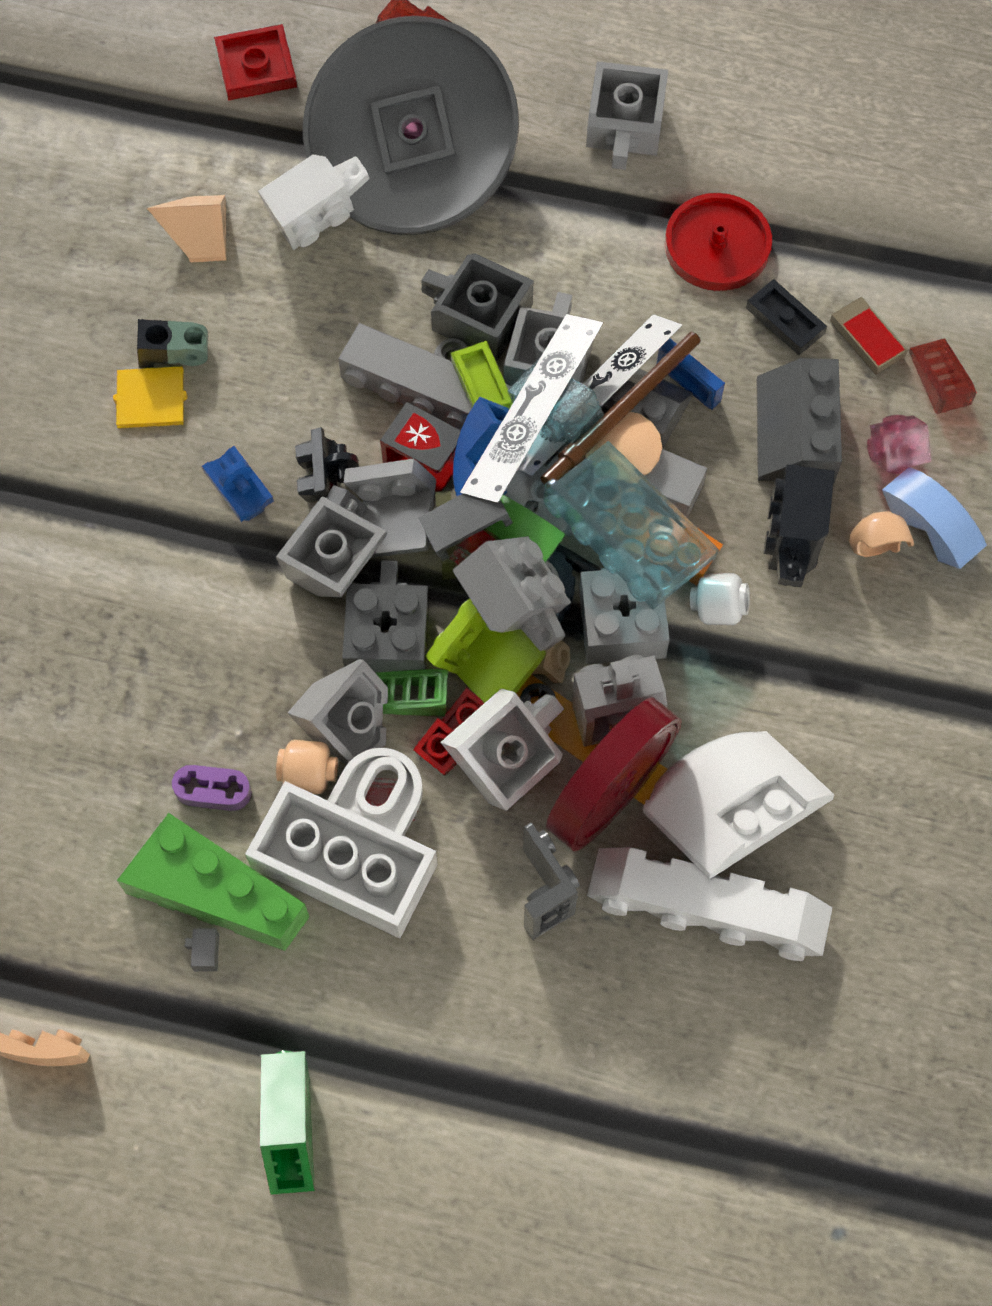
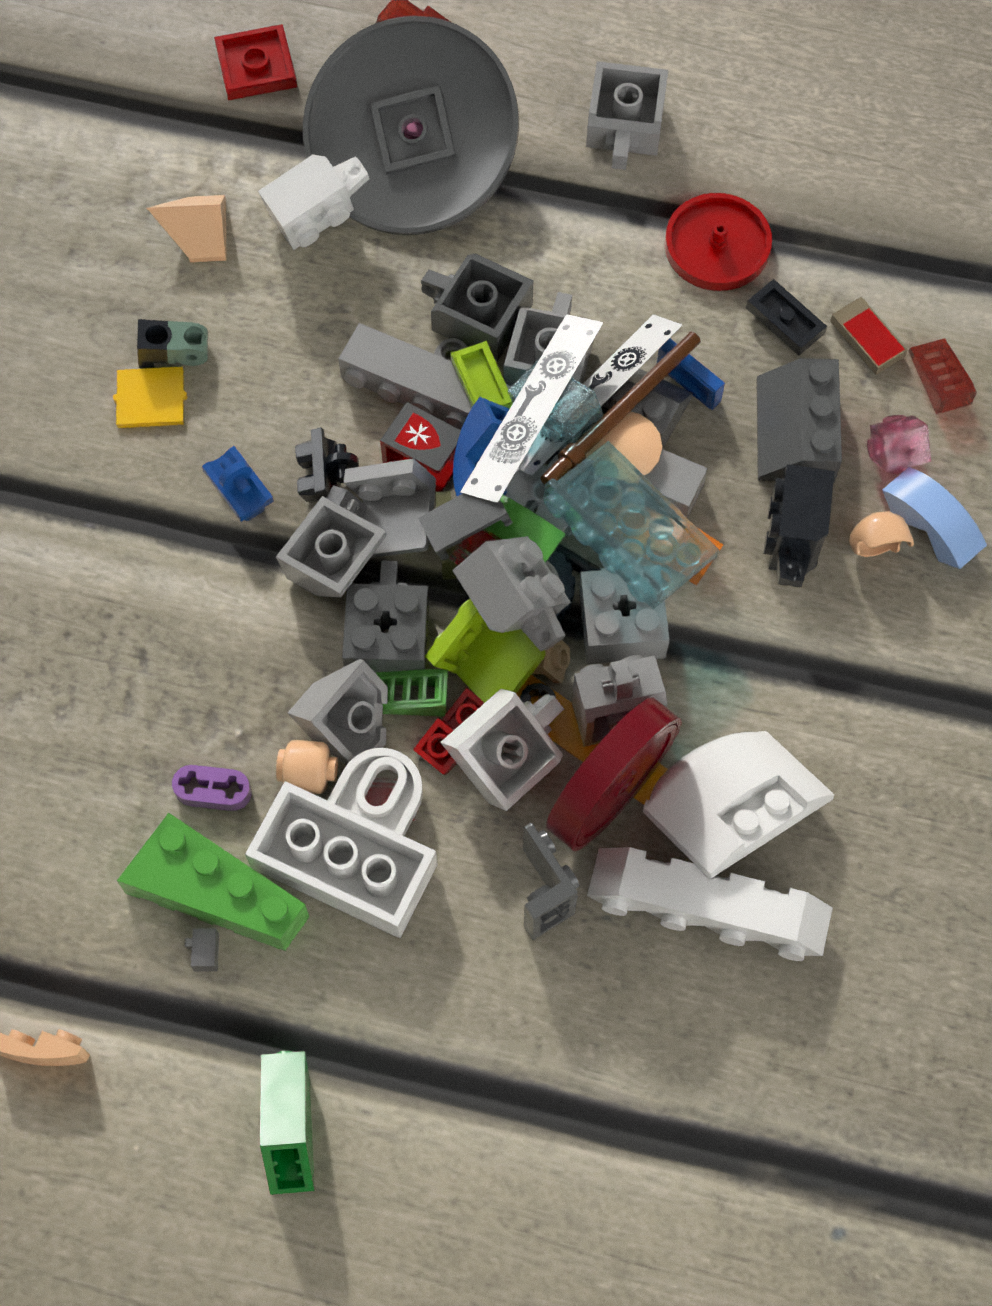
(720, 599): white head -> none

